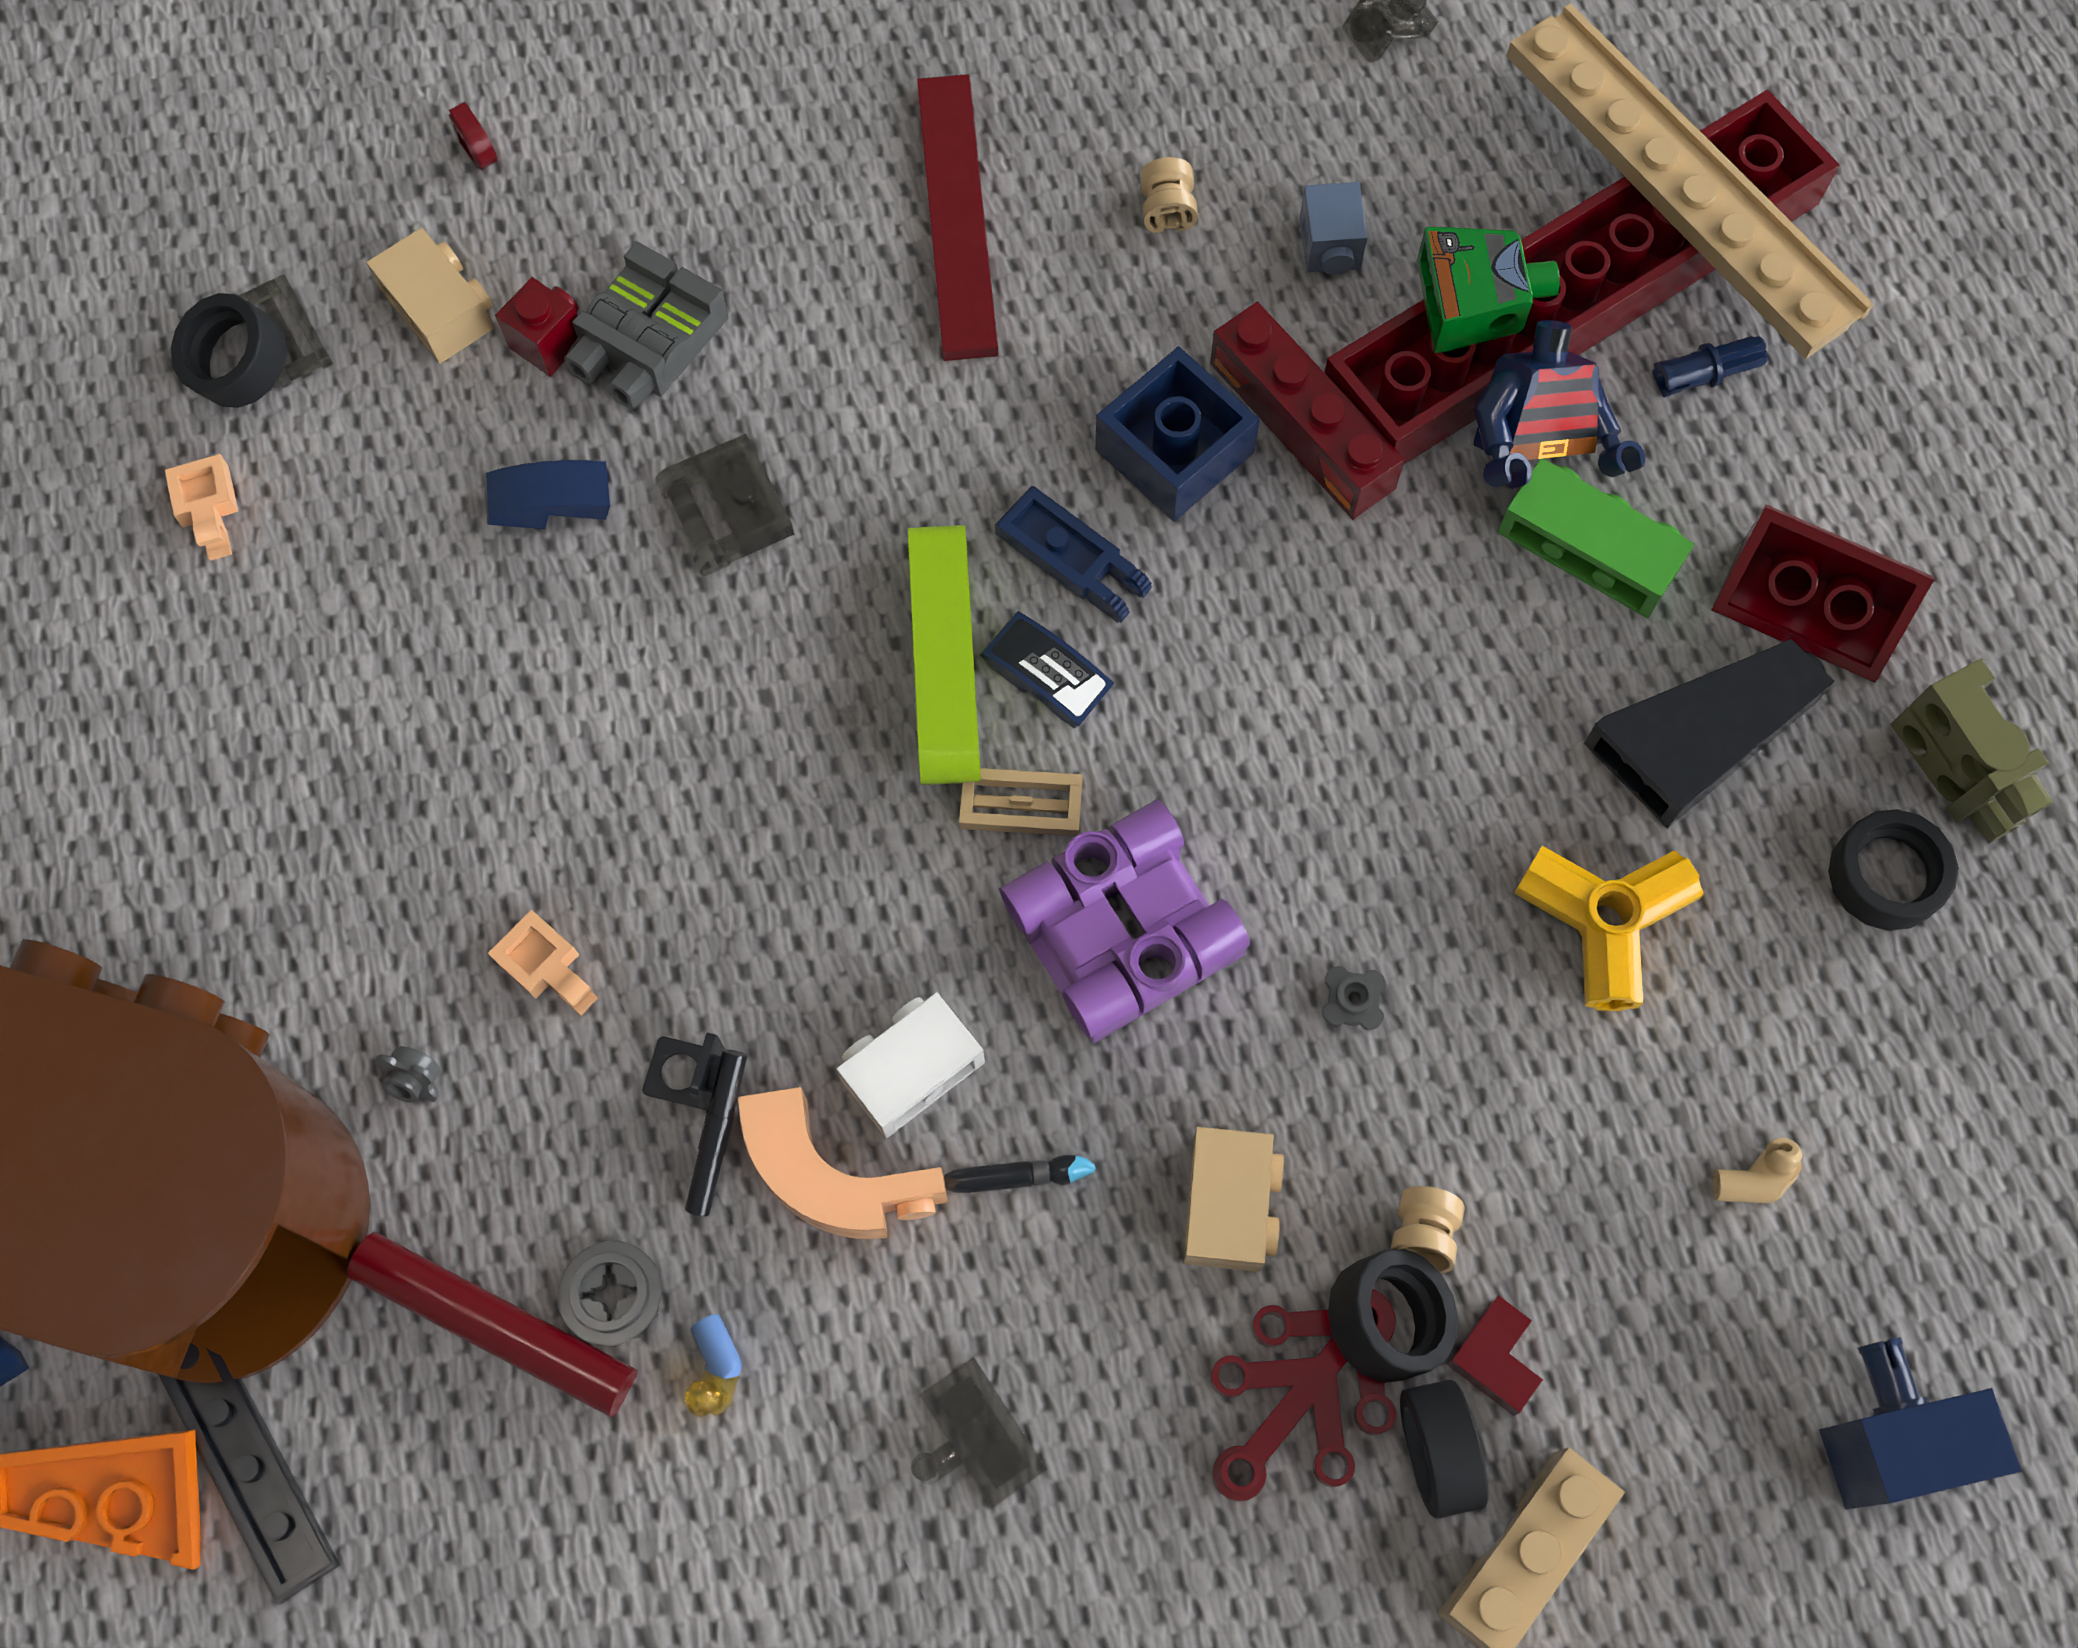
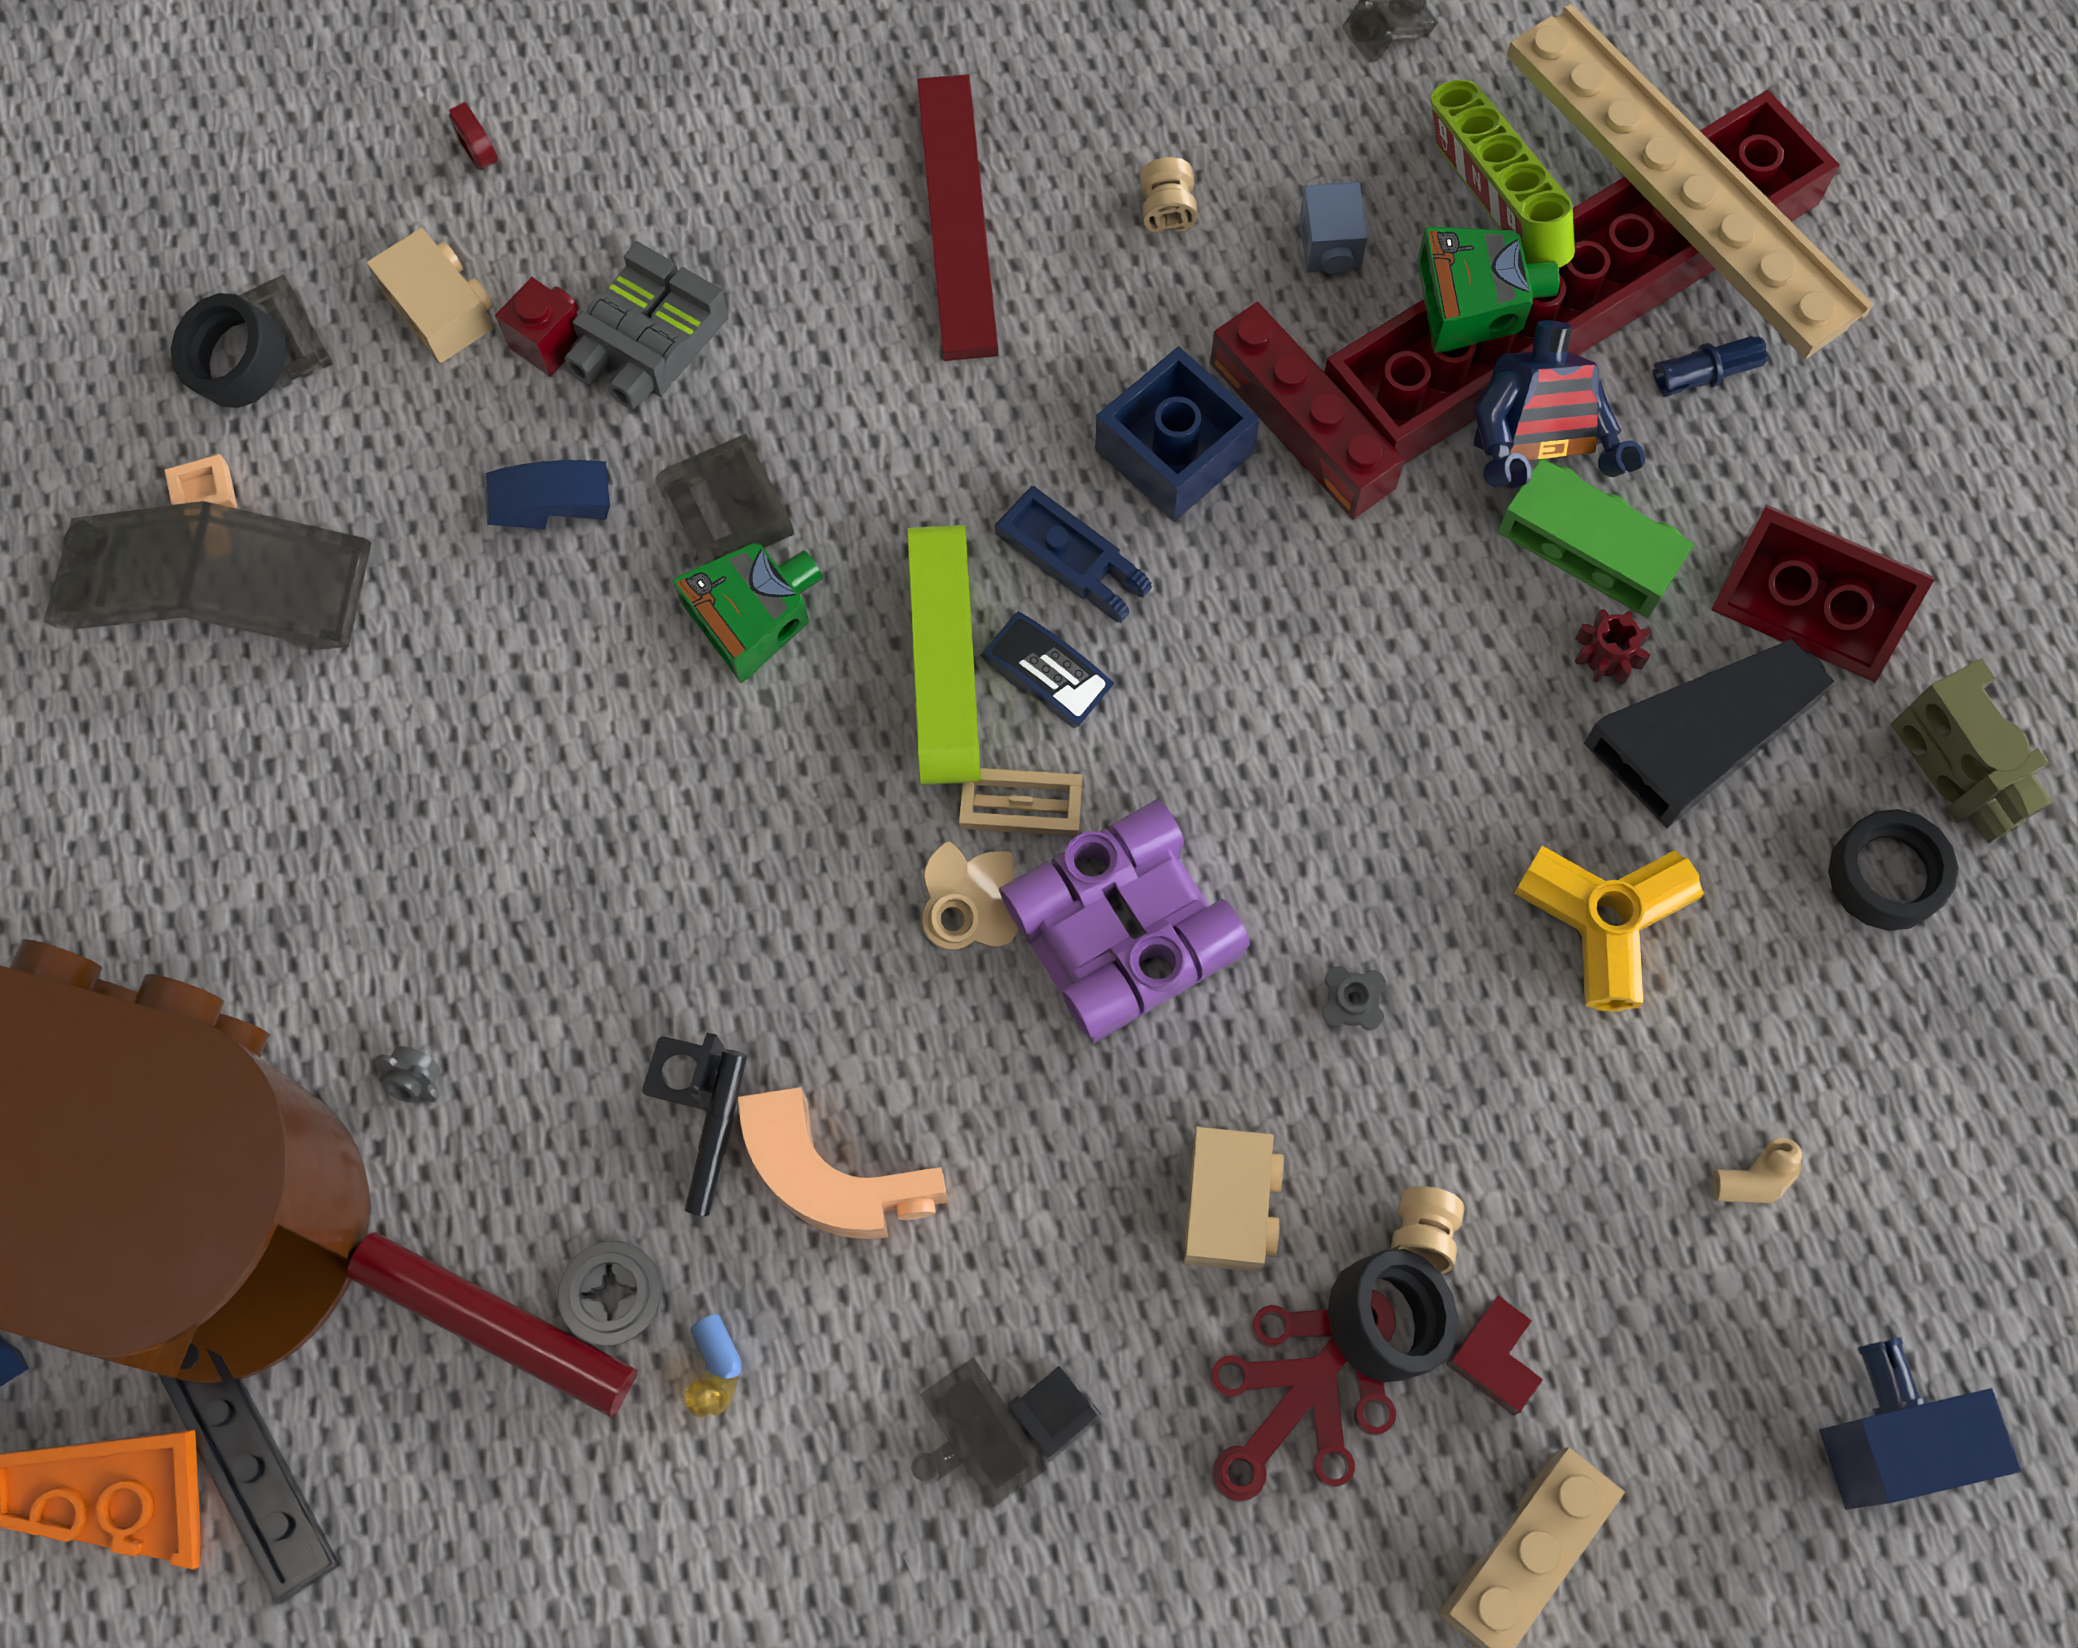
(212, 569): none -> clear smoke windscreen
(540, 959): light nougat plate -> none
(748, 604): none -> green torso
(910, 1063): white brick -> none
(972, 892): none -> tan plate
(1054, 1413): none -> black panel
(1060, 1170): black piece -> none
(1444, 1448): black tyre -> none
(1502, 172): none -> lime beam
(1607, 658): none -> dark red gear

